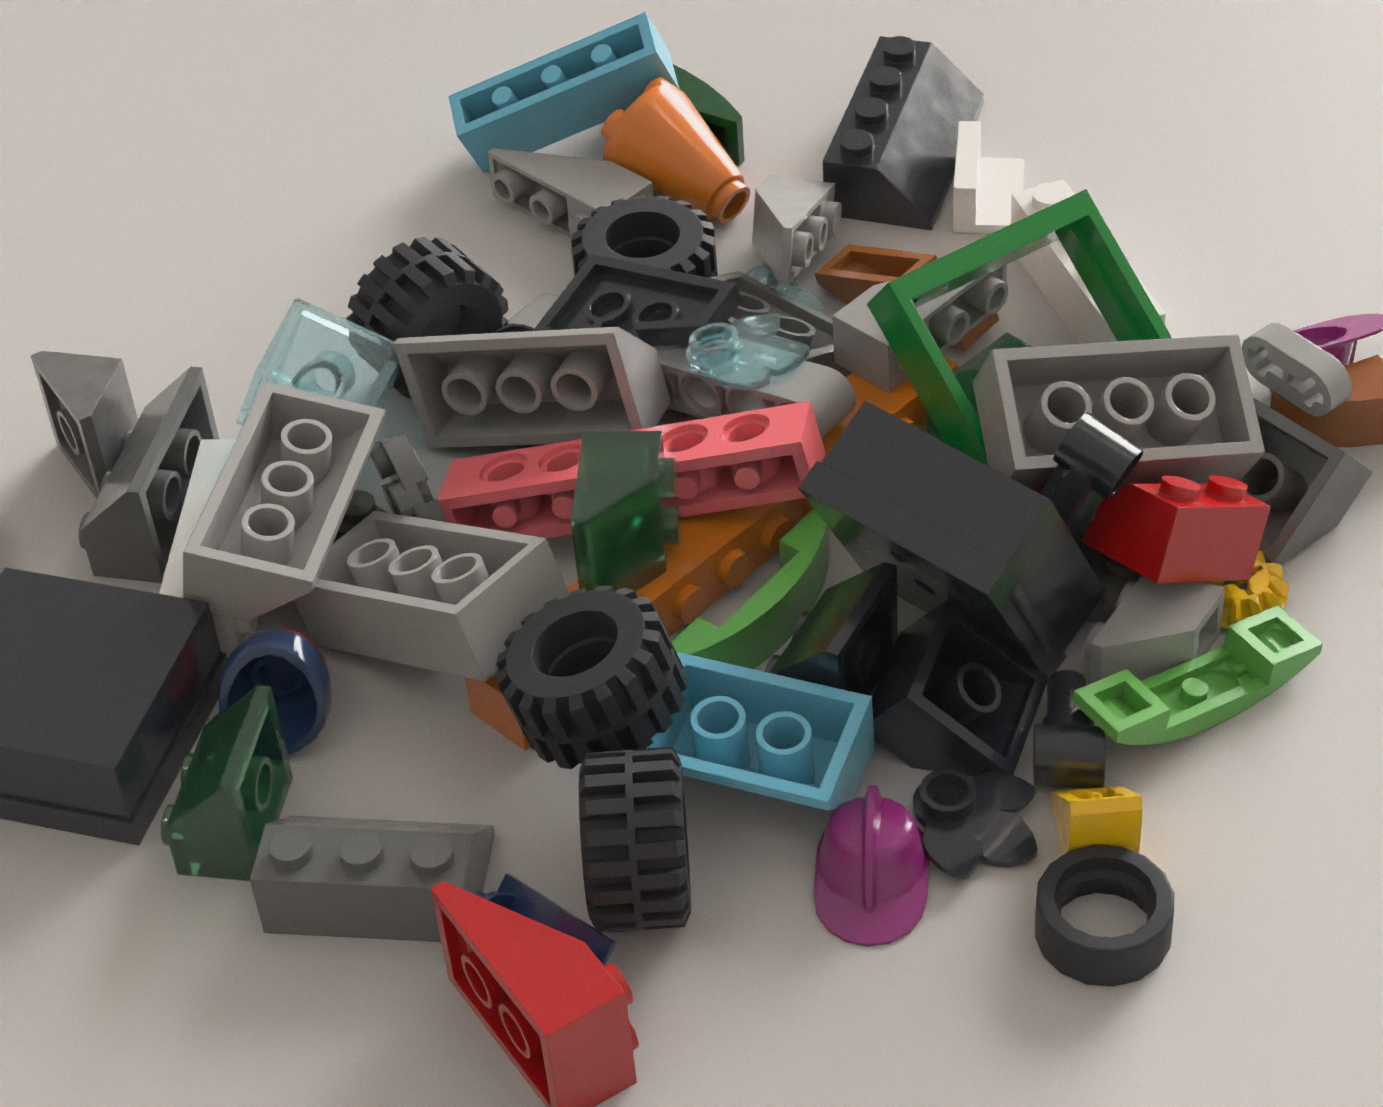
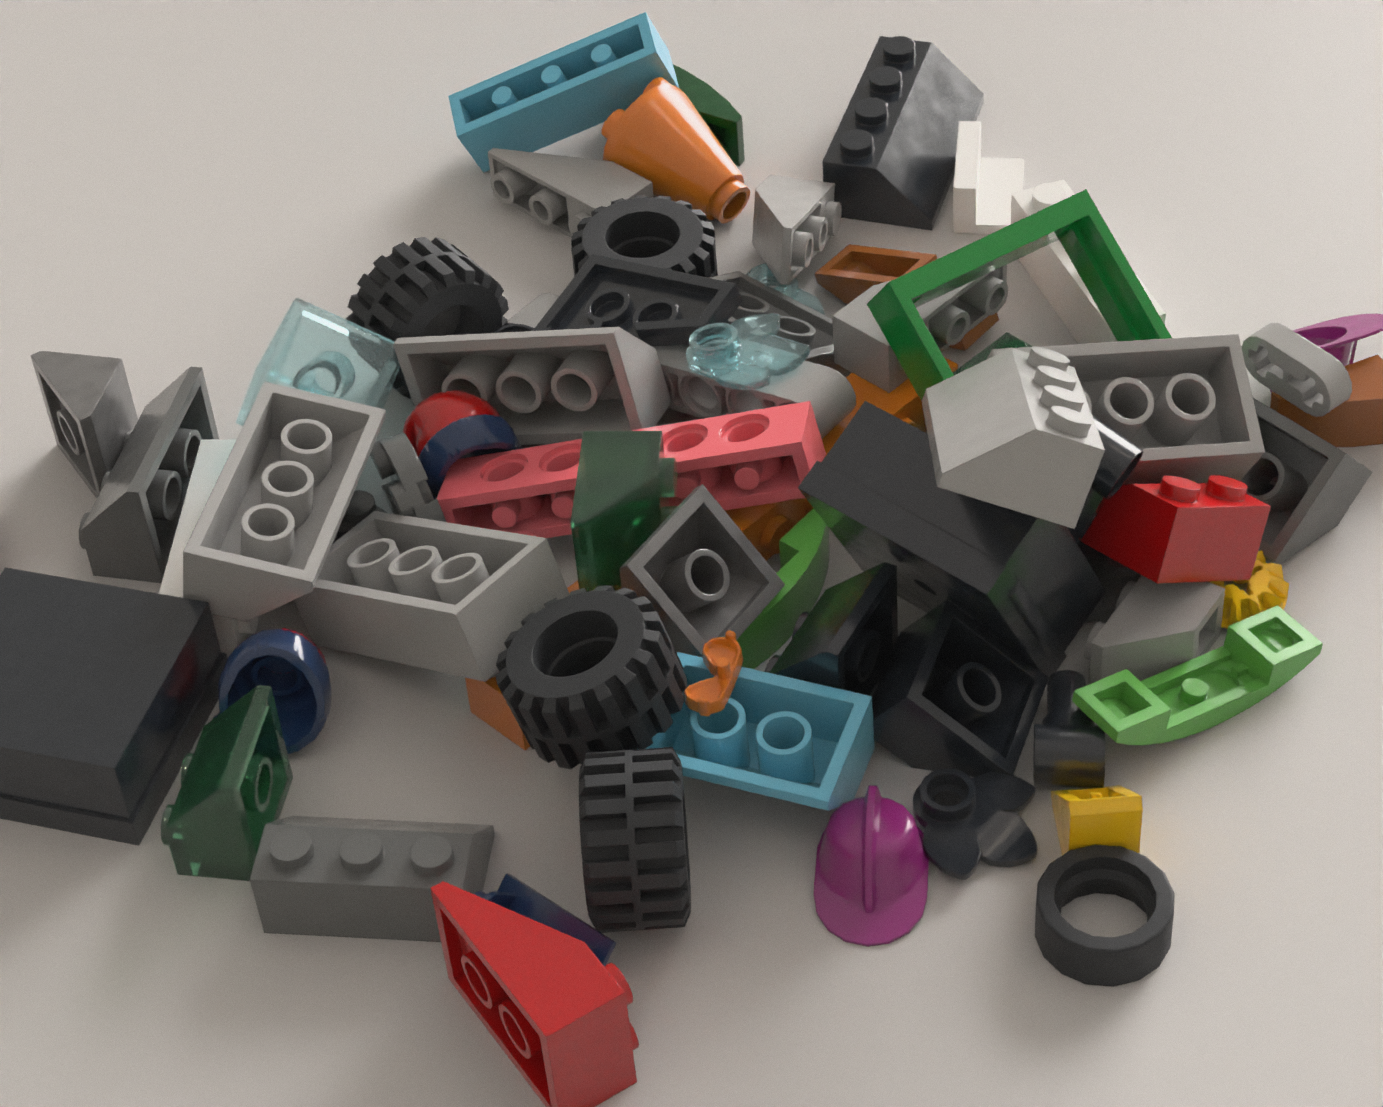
(454, 428): none -> piece
(701, 574): none -> flat silver slope
(724, 661): none -> orange piece
(1016, 434): none -> light grey slope

